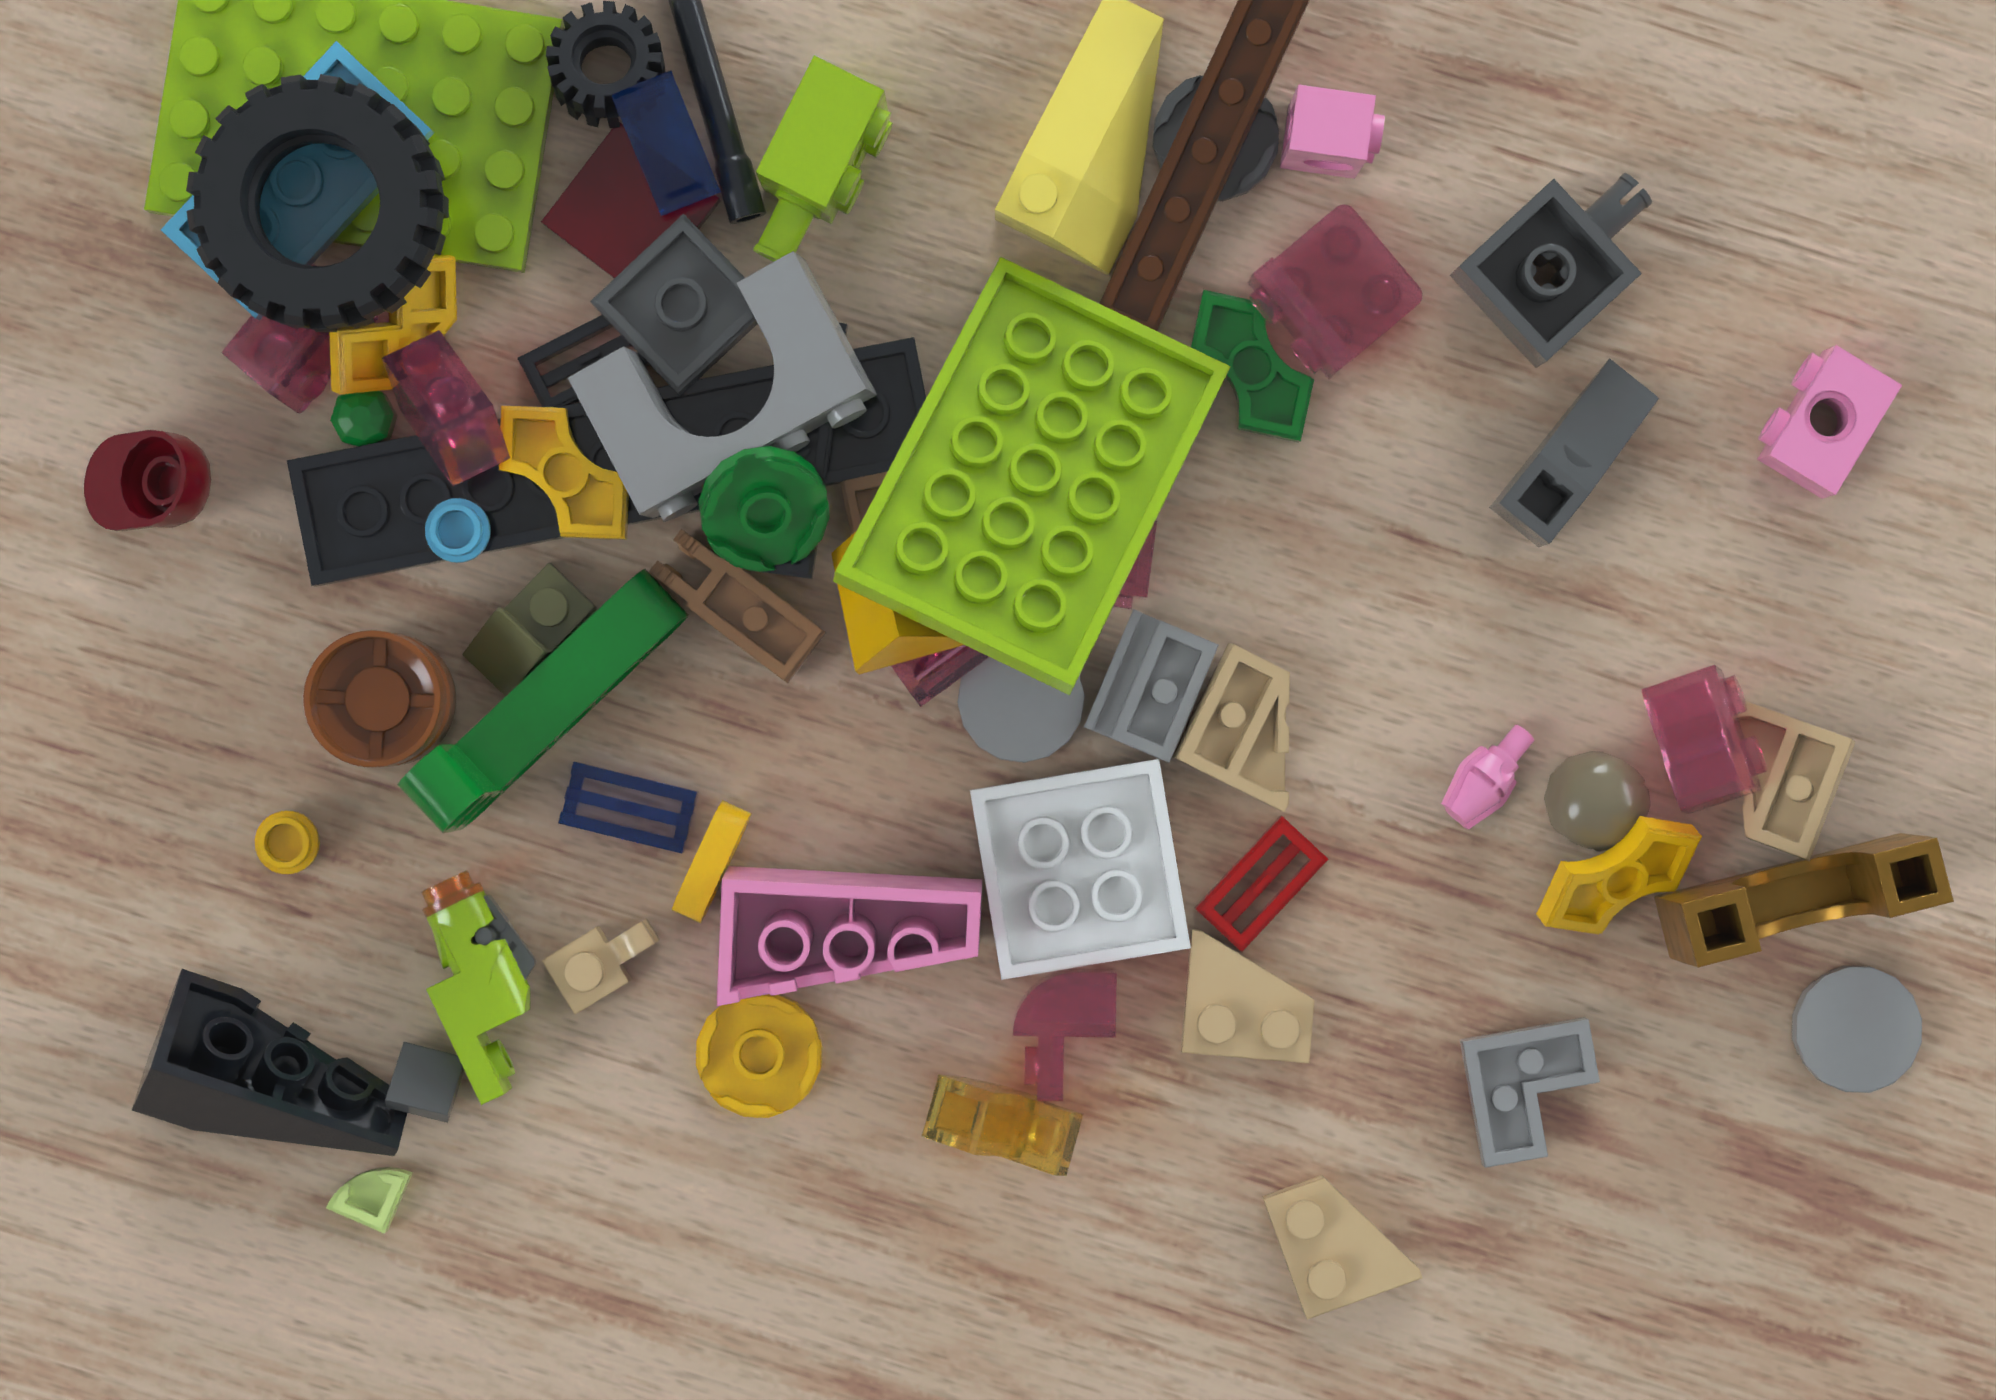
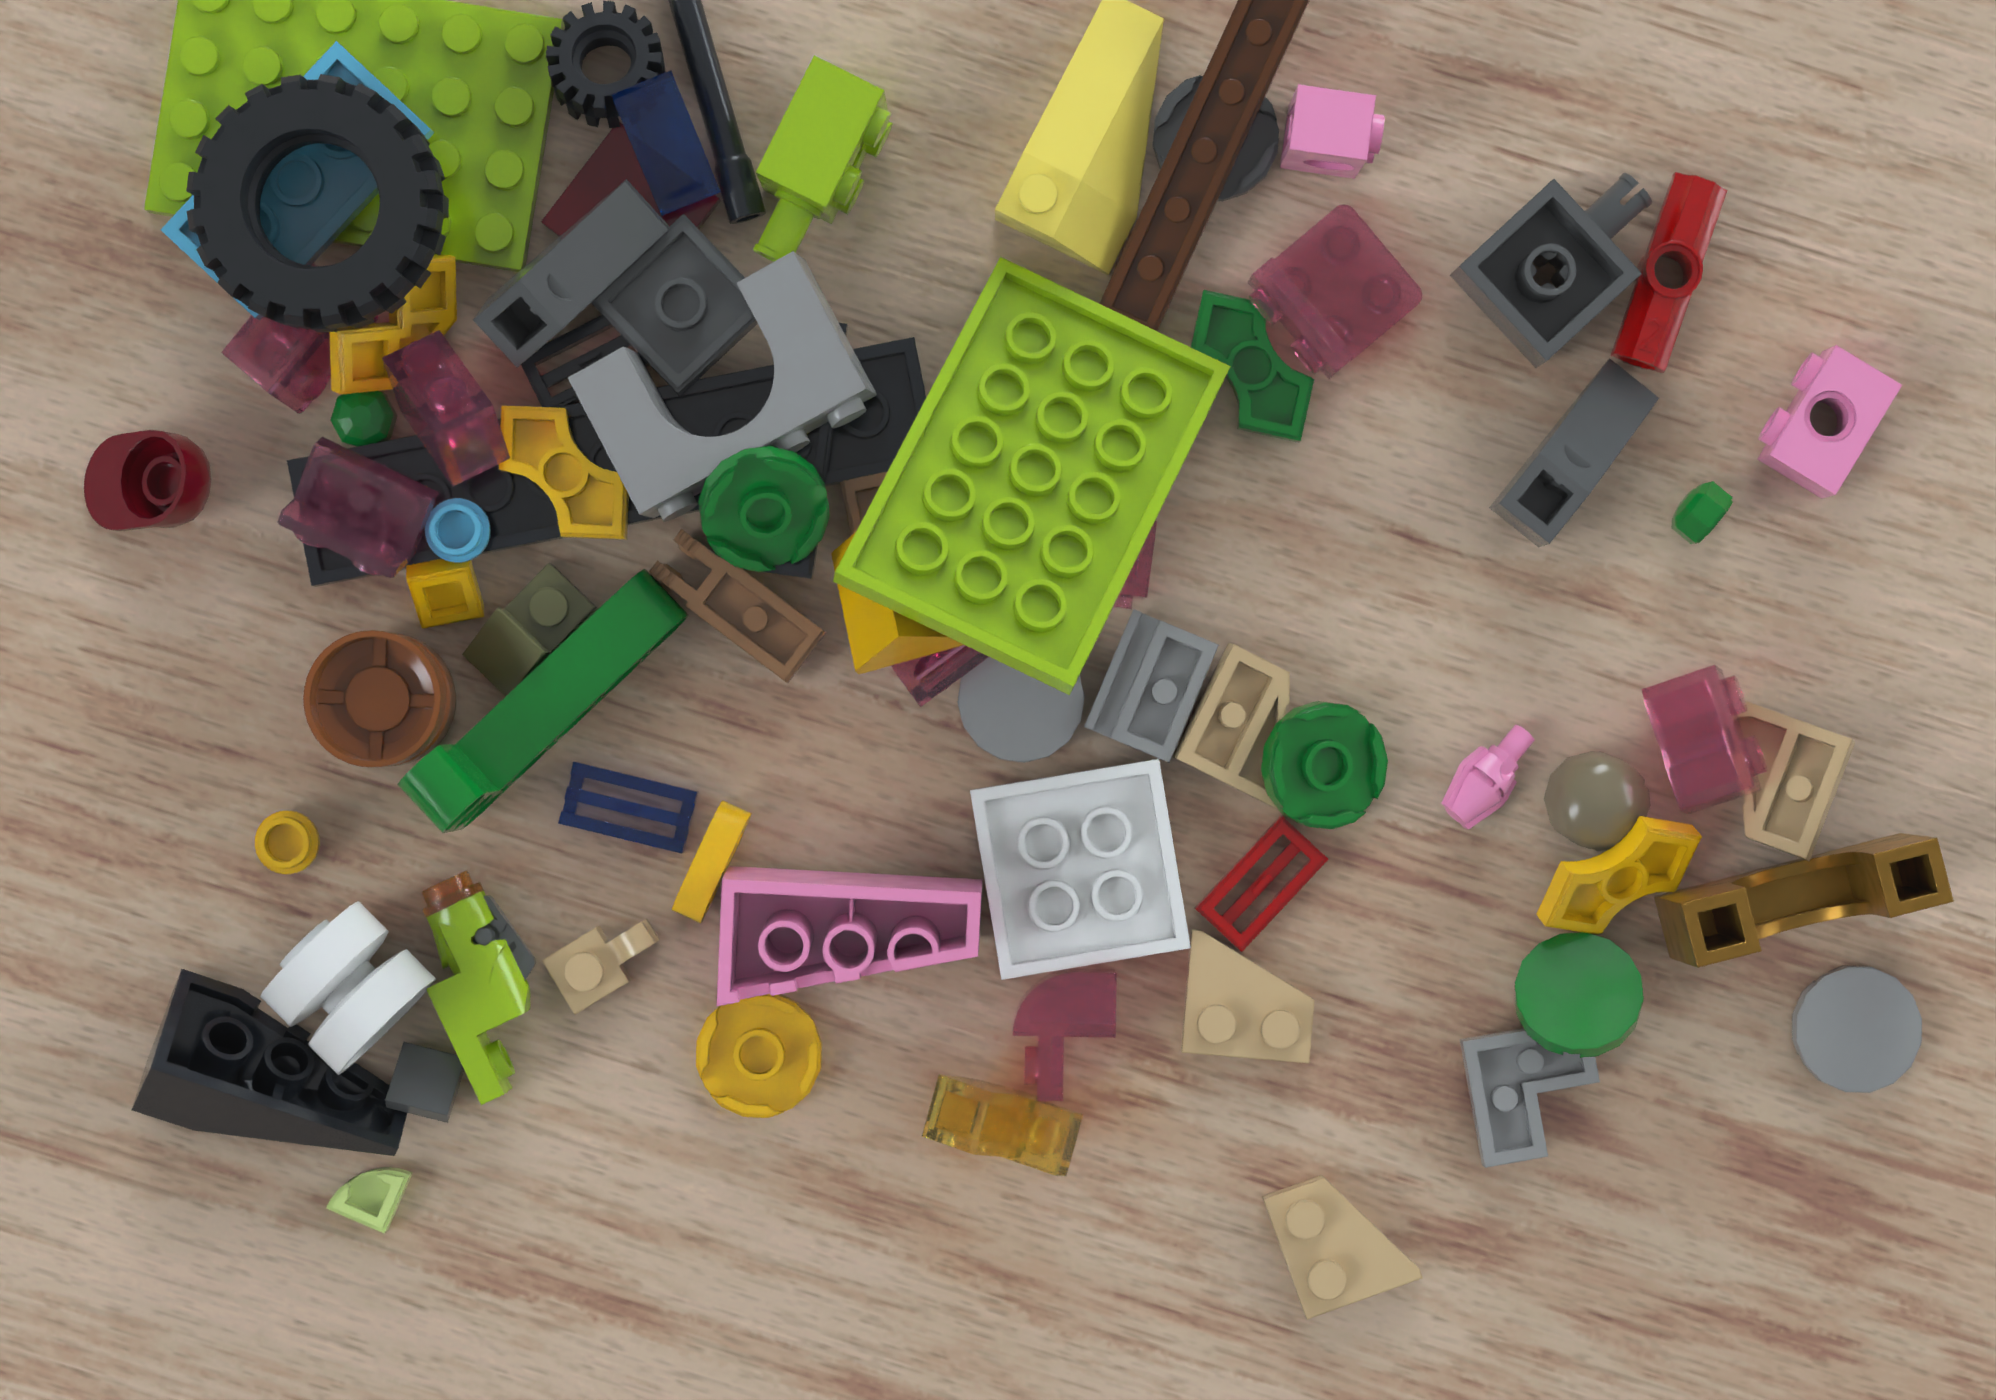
(335, 973): none -> white wheel
(358, 509): none -> clear pink bracket
(444, 592): none -> yellow tile
(570, 273): none -> dark grey slope
(1324, 765): none -> green tile
(1578, 994): none -> green tile
(1679, 234): none -> red piece
(1700, 511): none -> green tile

